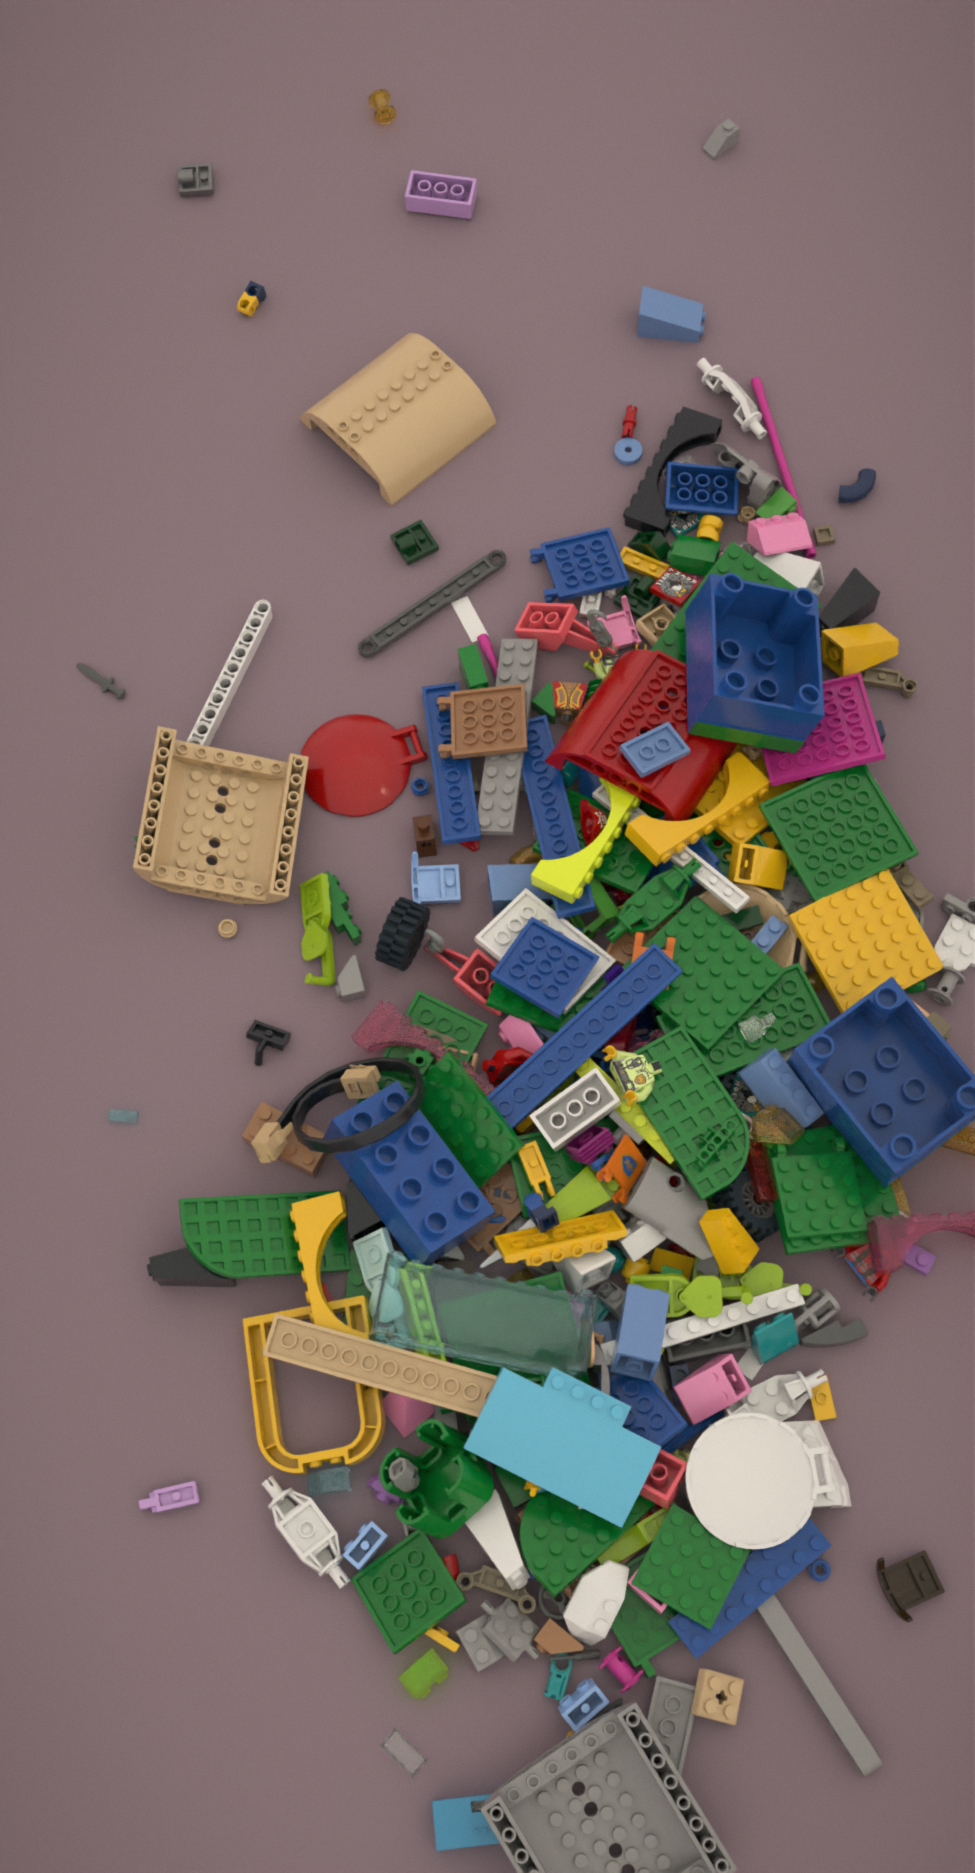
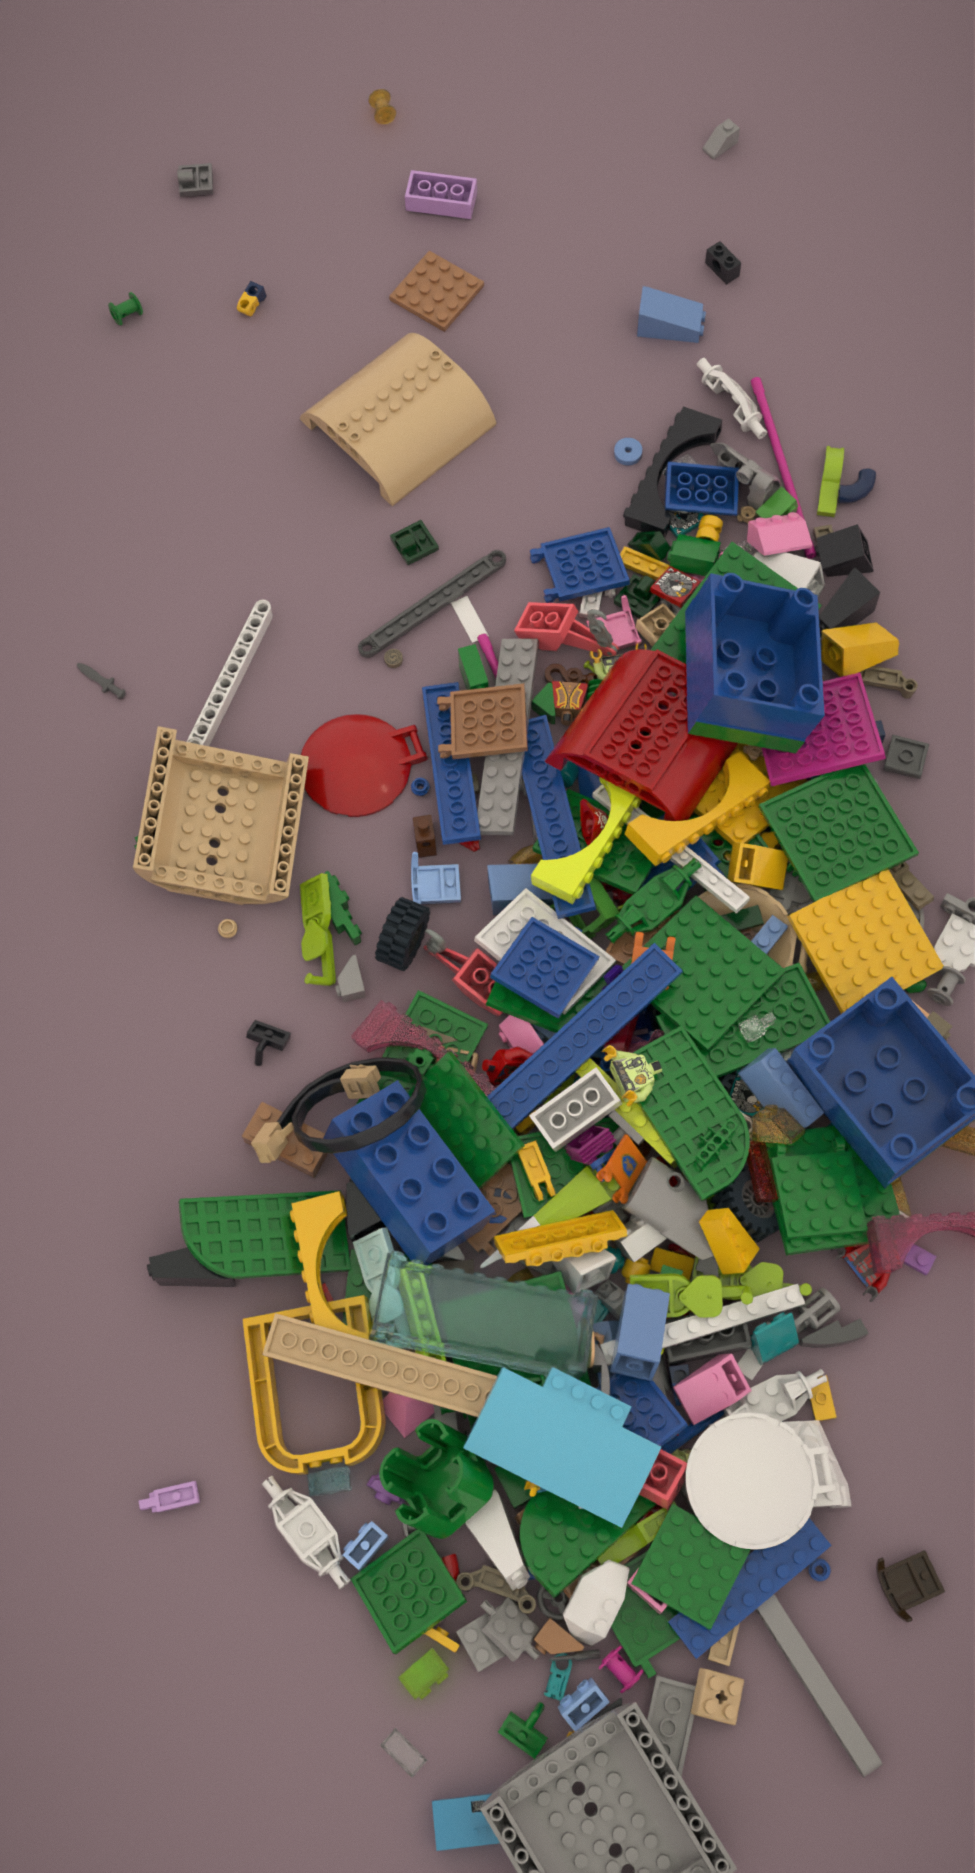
(123, 1115): clear light blue piece -> none
(125, 308): none -> green hose
(393, 658): none -> dark tan tile
(404, 1474): light grey rock -> none
(436, 291): none -> medium nougat plate
(523, 1733): none -> green plate
(539, 1214): dark blue leg -> none
(571, 675): none -> reddish brown piece
(629, 422): red pin -> none
(654, 749): medium blue plate -> none
(723, 262): none -> black brick
(723, 1649): none -> tan plate
(830, 482): none -> lime piece
(844, 551): none -> black slope
(906, 756): none -> dark grey plate

